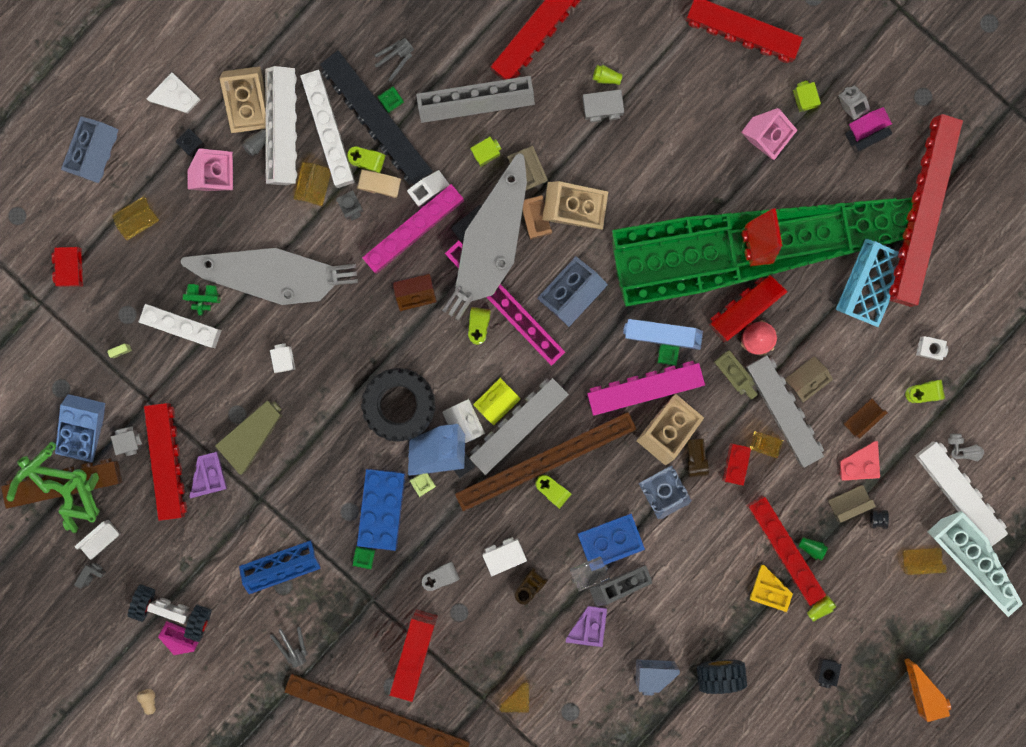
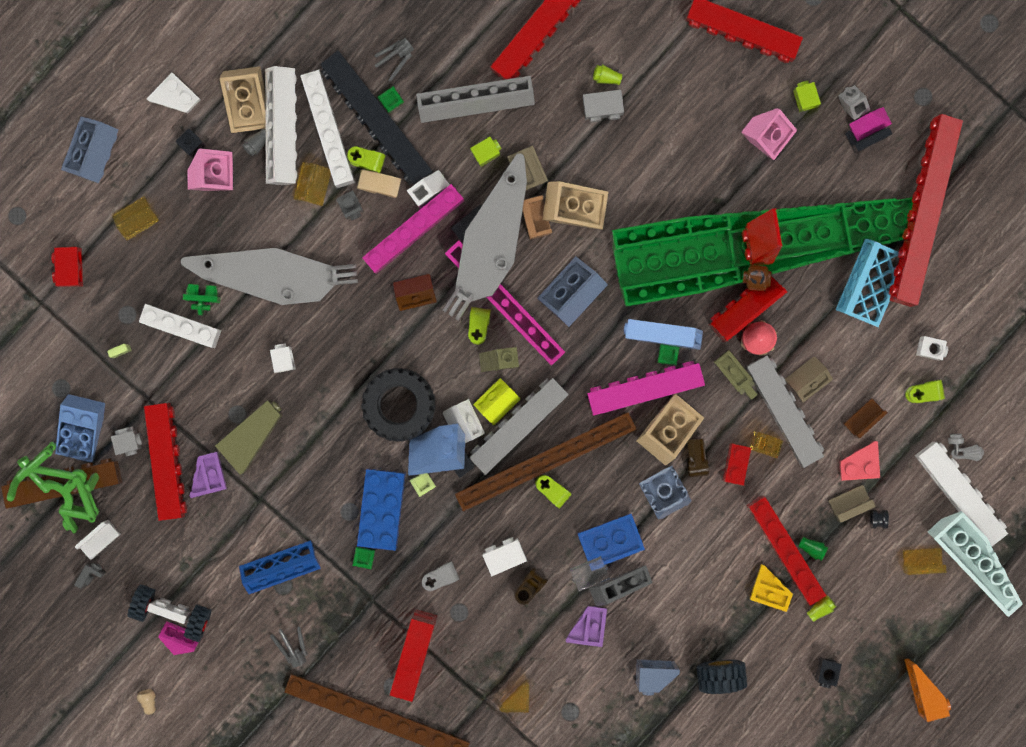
(499, 359): none -> olive slope
(757, 278): none -> reddish brown head

